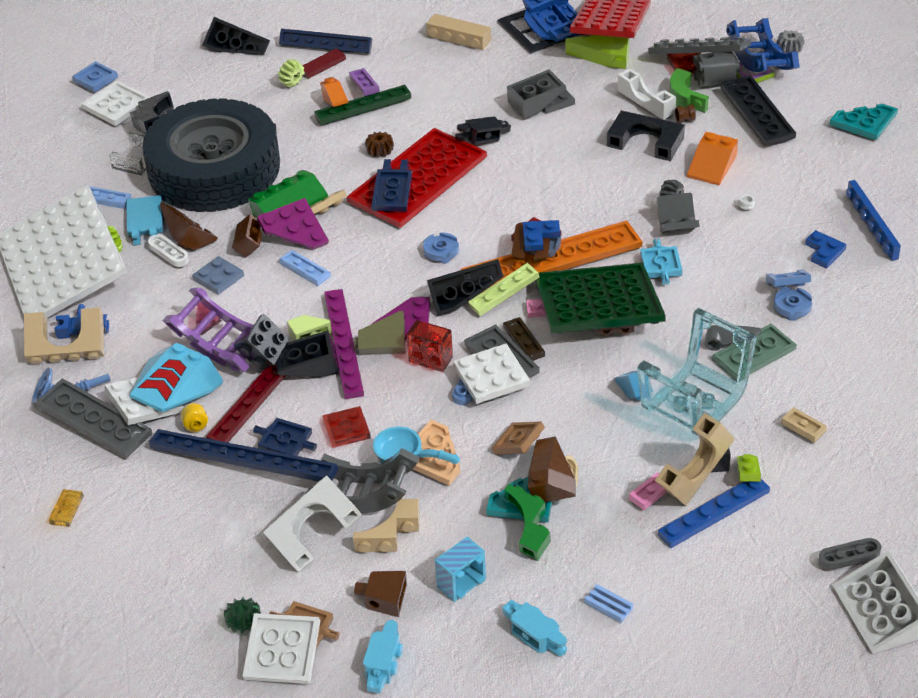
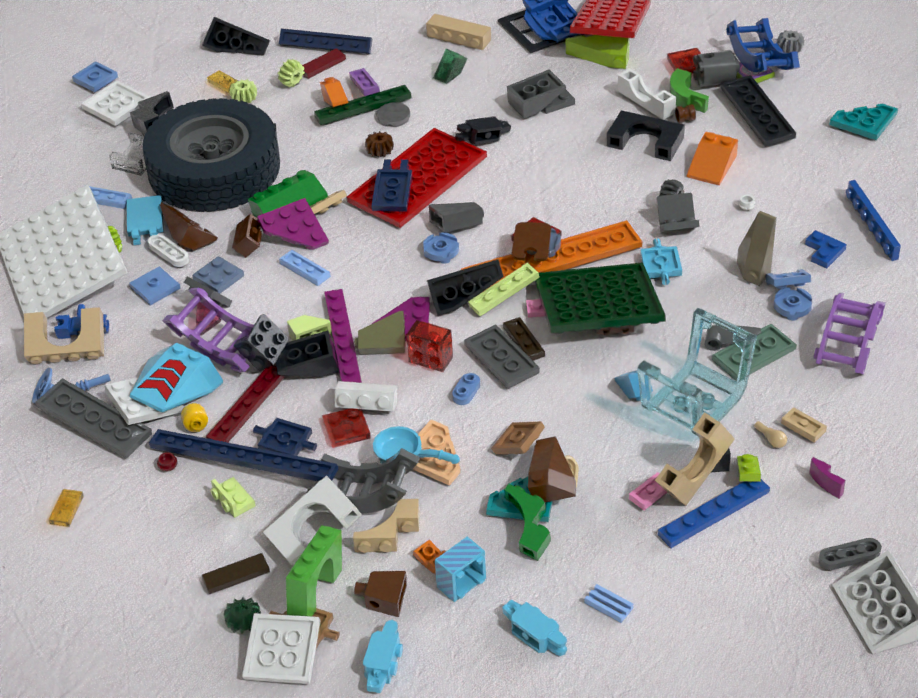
(154, 285): none -> medium blue plate
(167, 461): none -> dark red plate
(213, 295): none -> dark grey plate
(221, 80): none -> clear yellow plate
(232, 496): none -> yellowish green bracket
(235, 573): none -> dark brown tile
(243, 91): none -> yellowish green gear
(319, 561): none -> bright green arch
(366, 396): none -> white brick
(393, 114): none -> flat silver tile
(427, 554): none -> orange slope
(450, 66): none -> clear green slope
(455, 215): none -> dark grey slope
(491, 373): white plate -> none
(537, 230): blue plate -> none
(695, 45): dark grey plate -> none
(756, 249): none -> dark tan wedge
(775, 437): none -> tan piece
(824, 478): none -> magenta slope
(874, 315): none -> medium lavender fence

